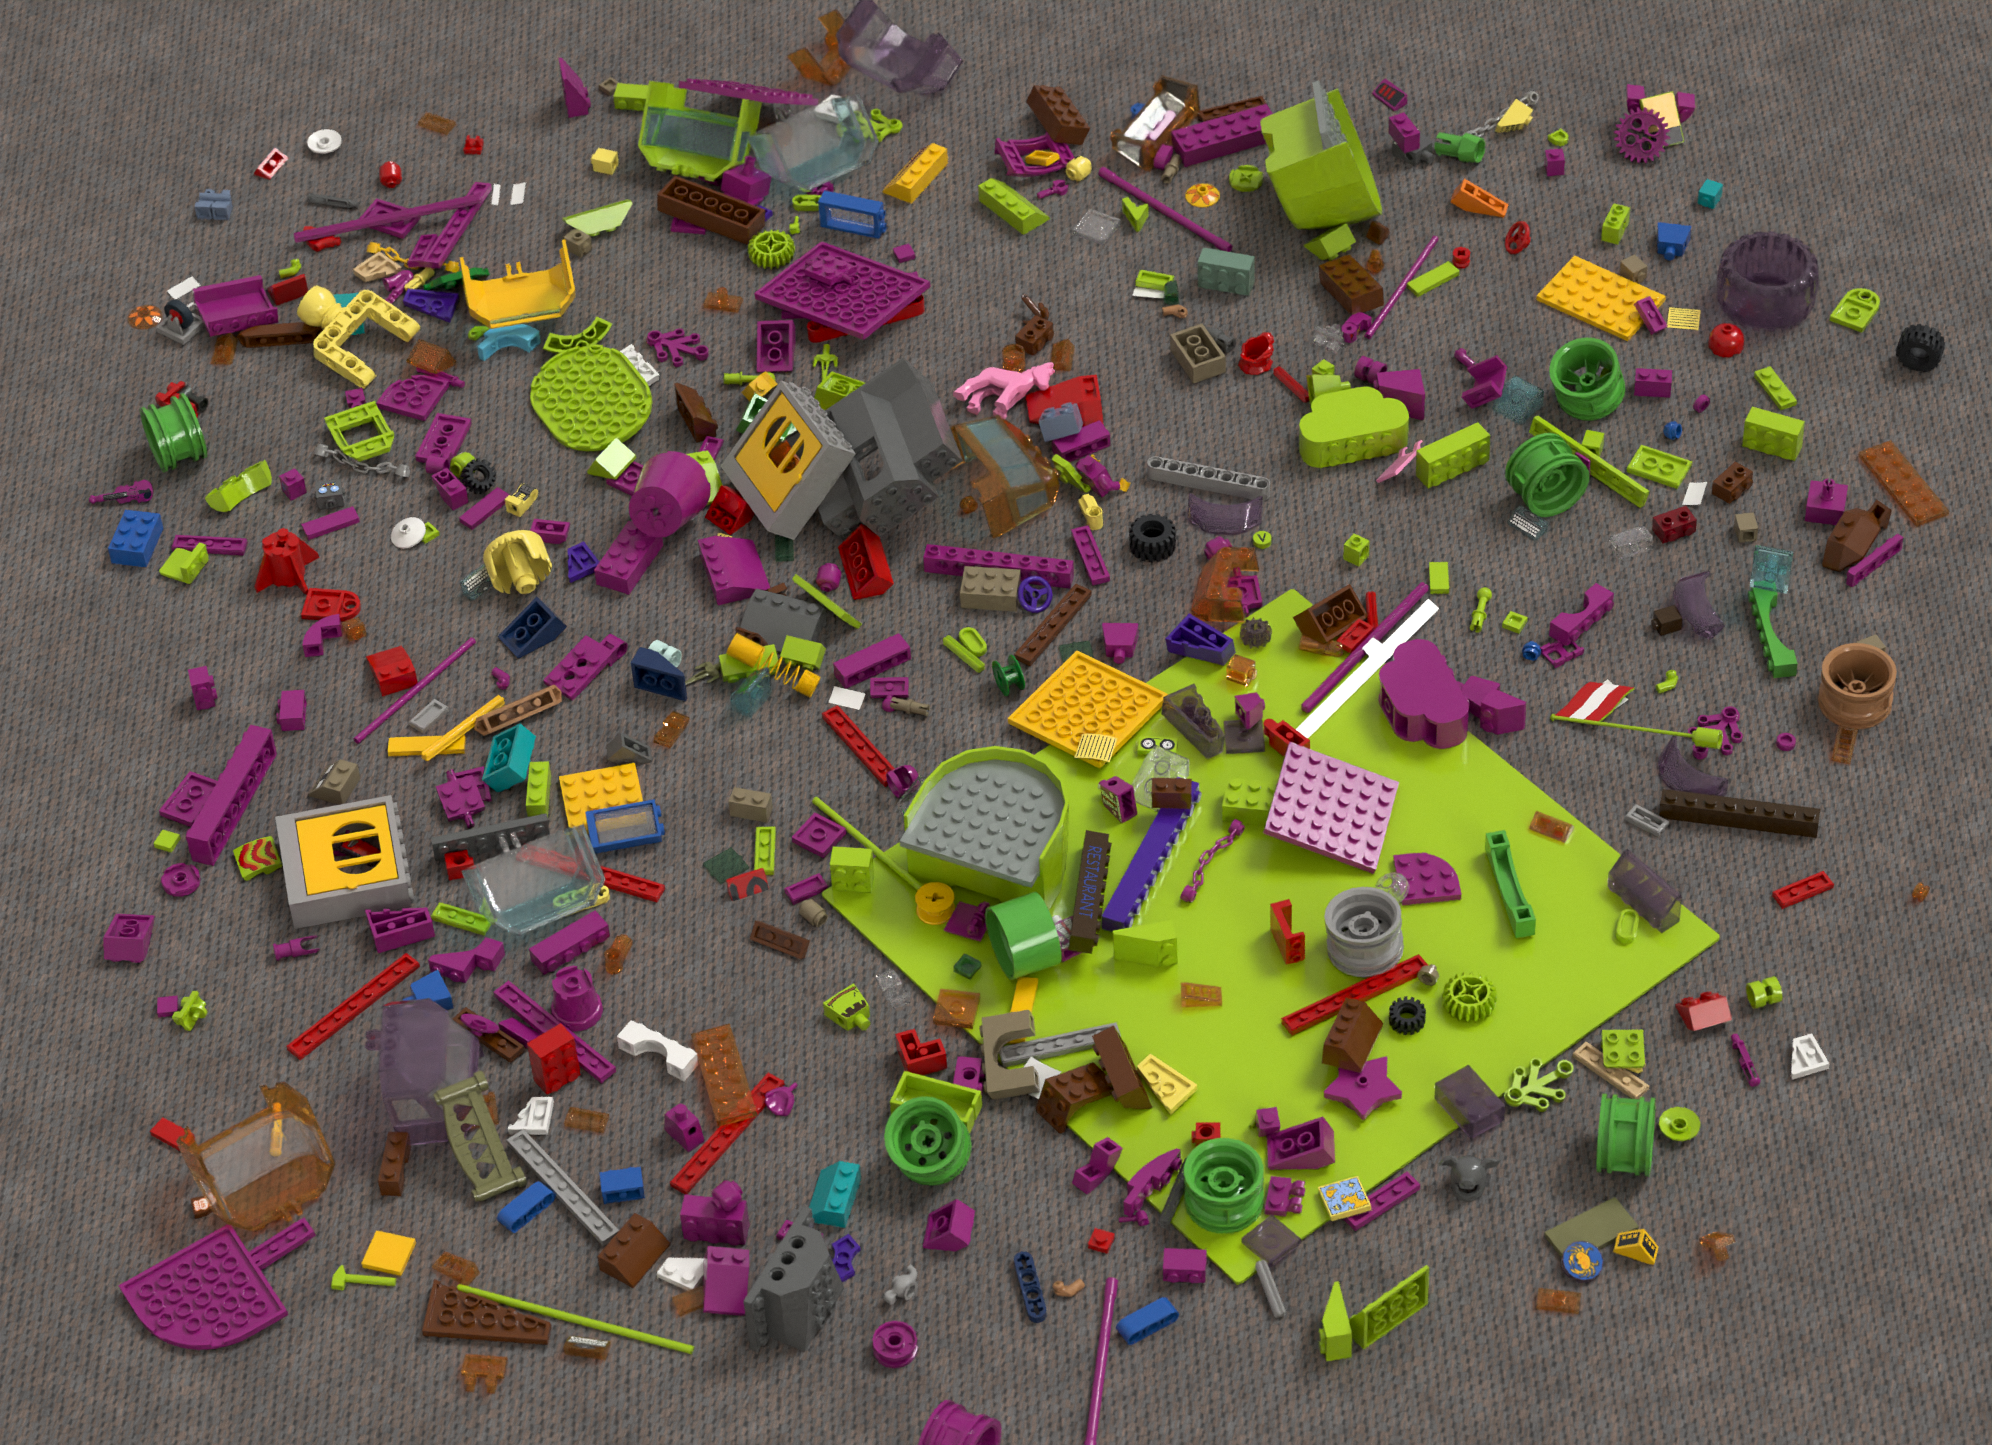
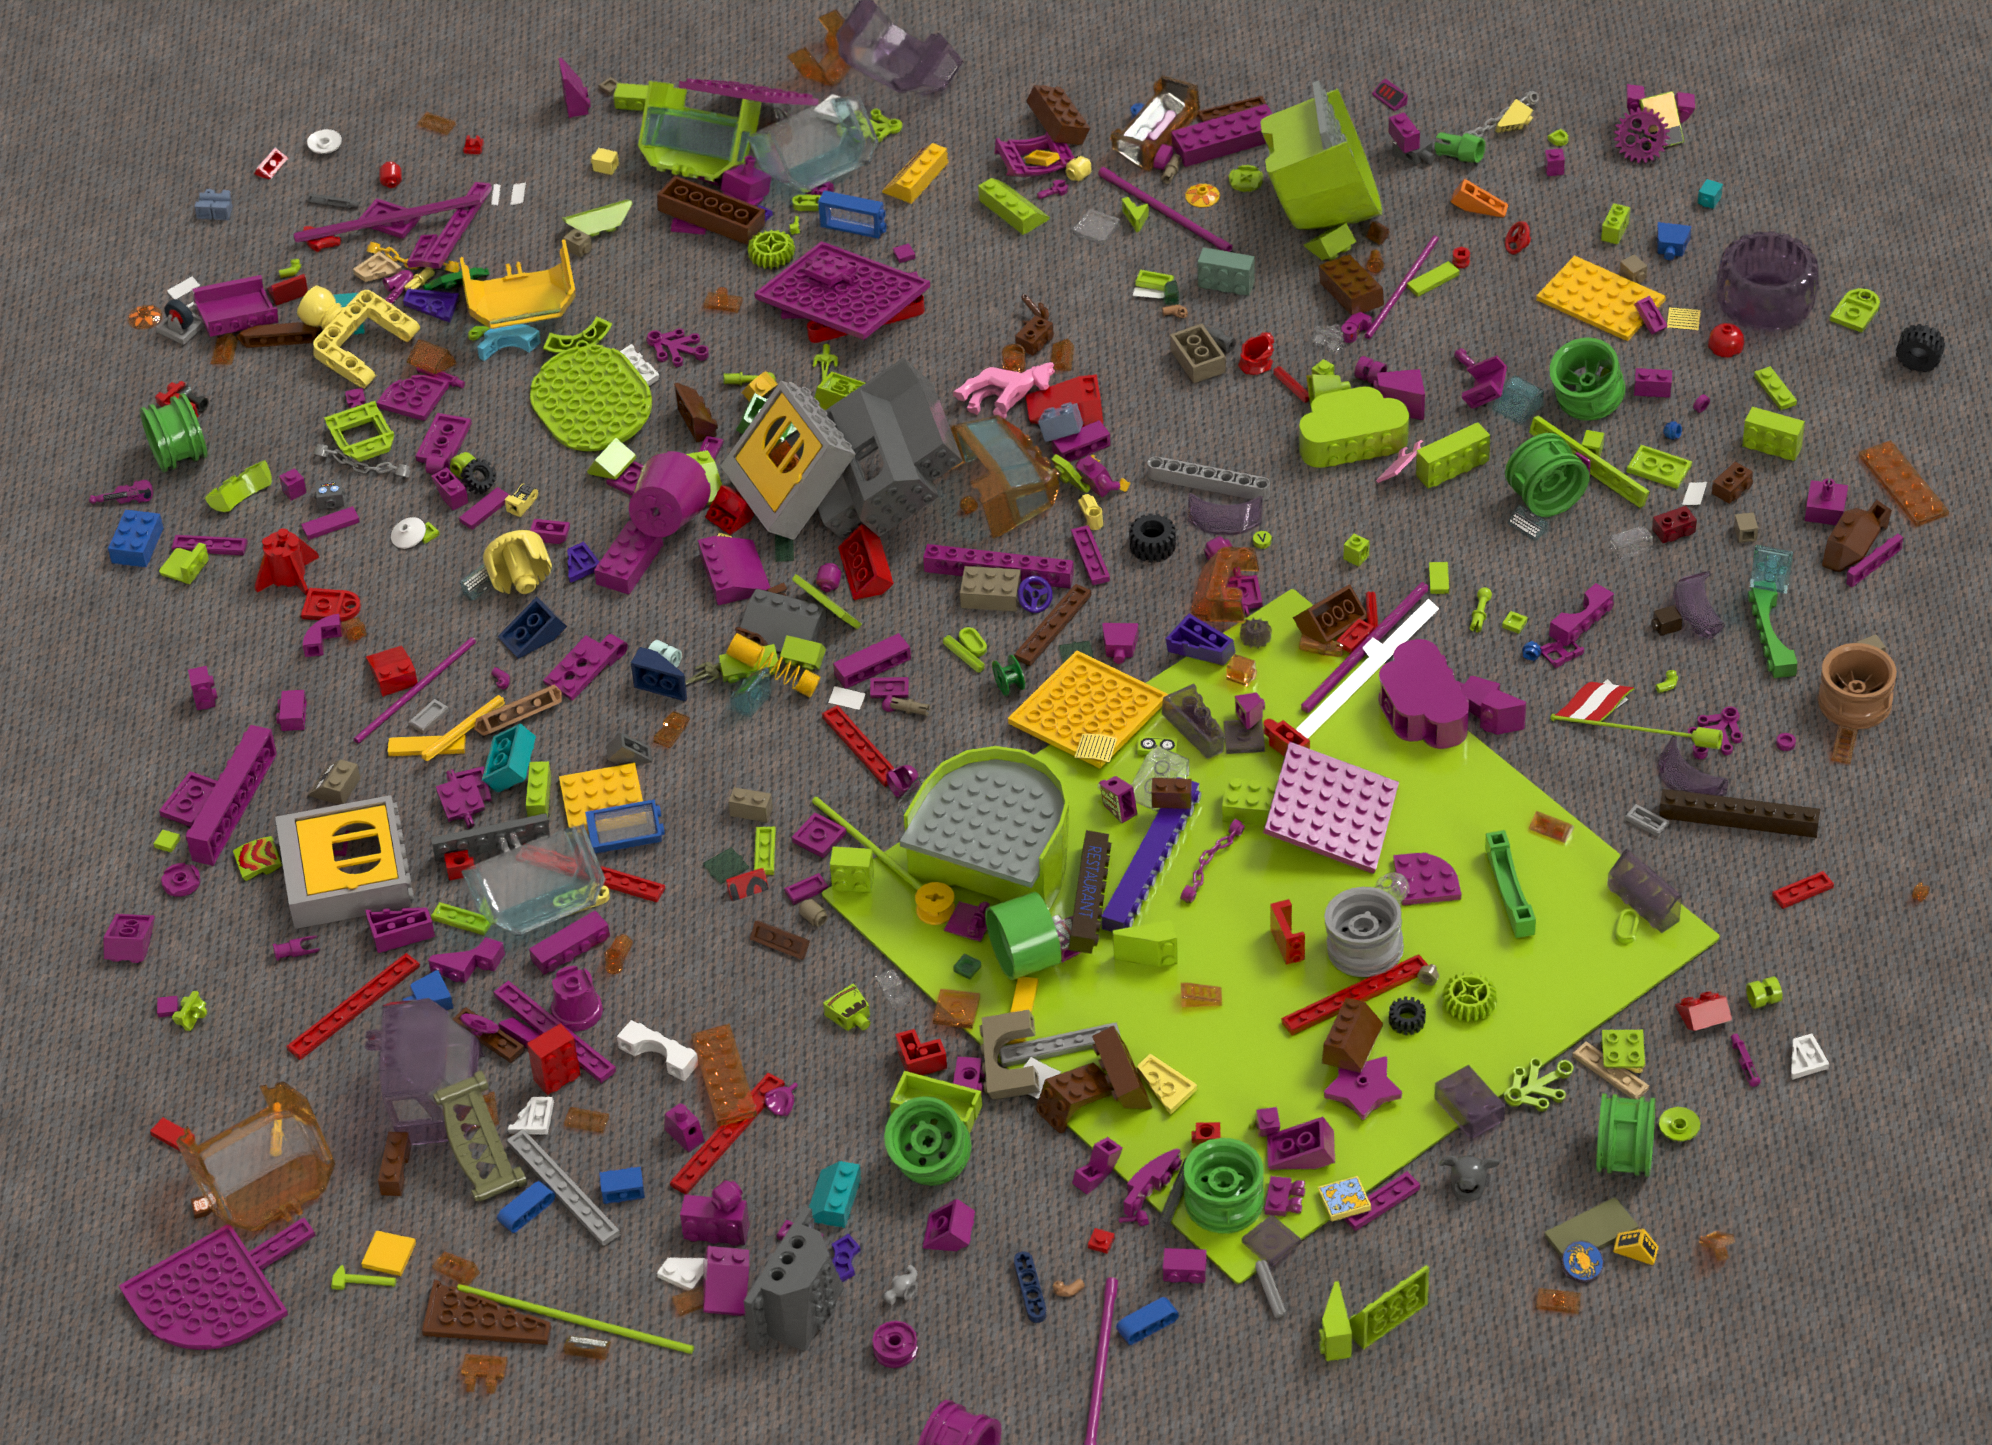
(359, 848): slope -> none
(633, 1251): reddish brown slope -> none
(775, 346): magenta slope -> none

